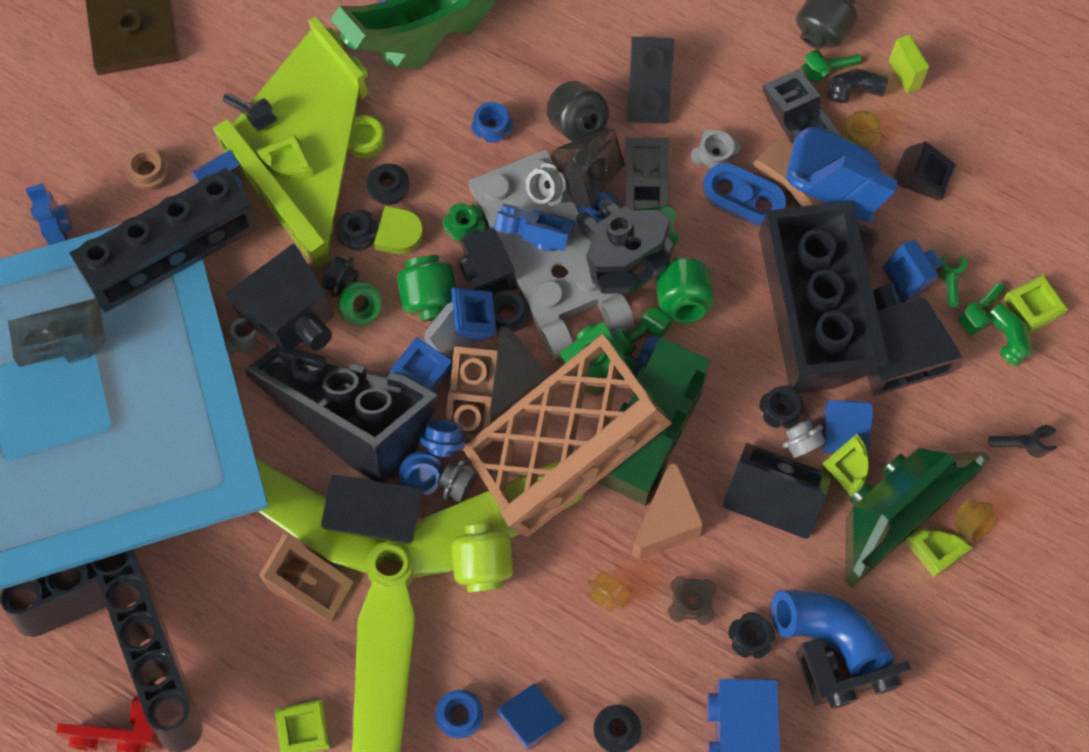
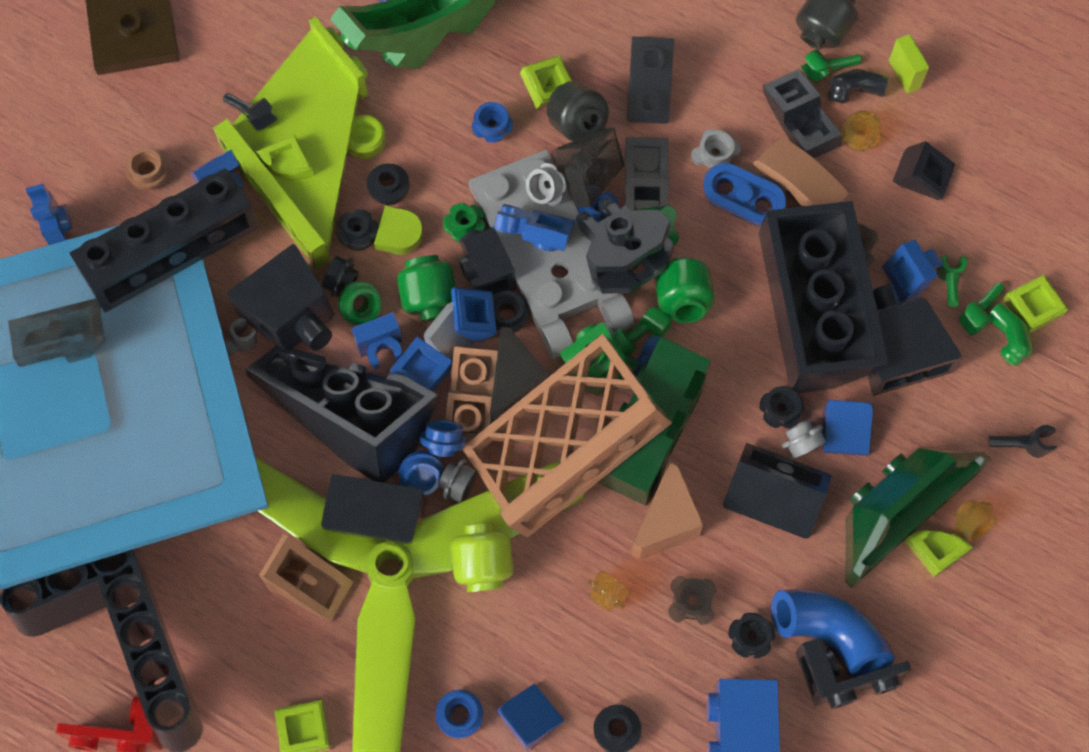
(376, 336): none -> blue tile
(543, 78): none -> lime tile
(850, 465): lime tile -> none
(851, 176): blue piece -> none

